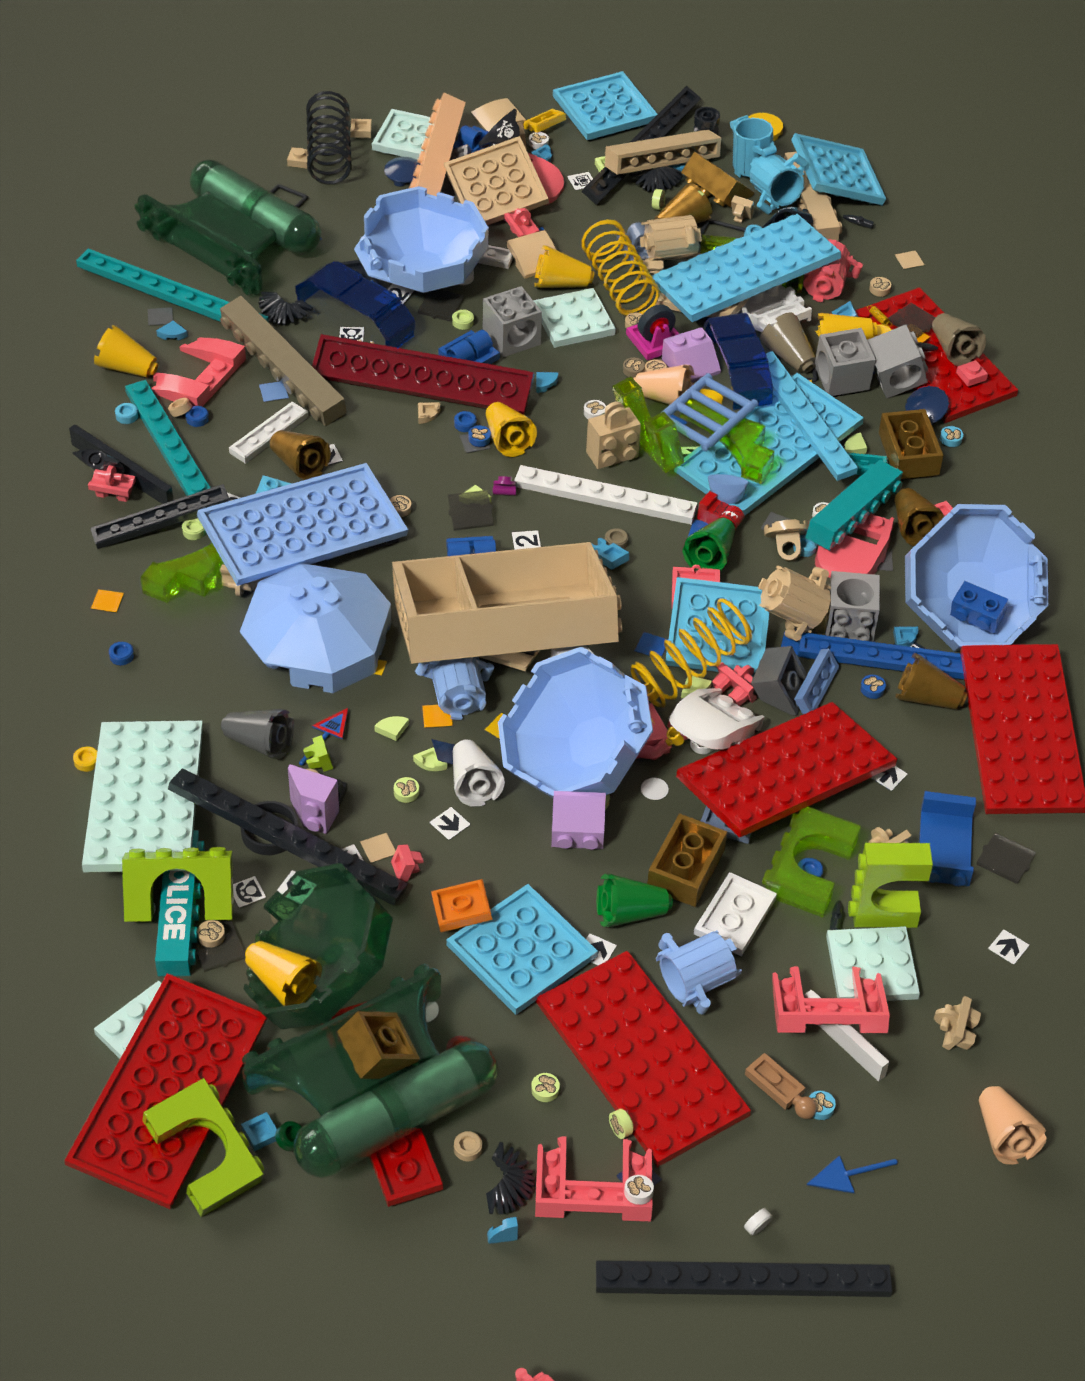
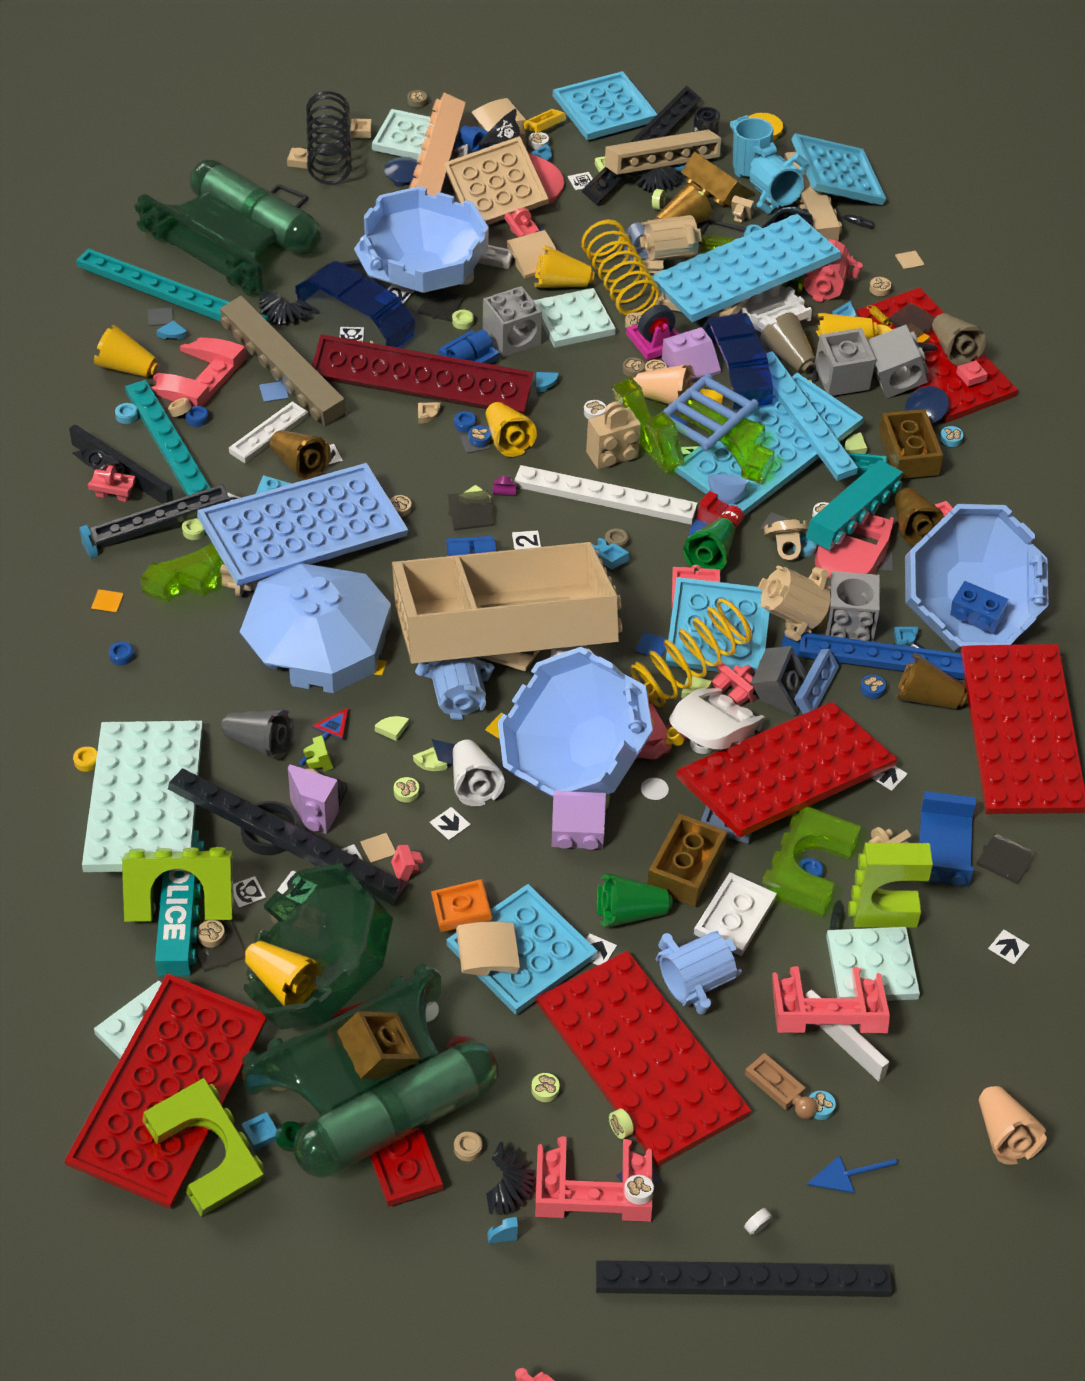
(87, 543): none -> dark azure tile
(417, 98): none -> dark tan tile
(435, 717): light orange sticker -> none
(487, 948): none -> tan slope
(954, 1020): tan hips -> none

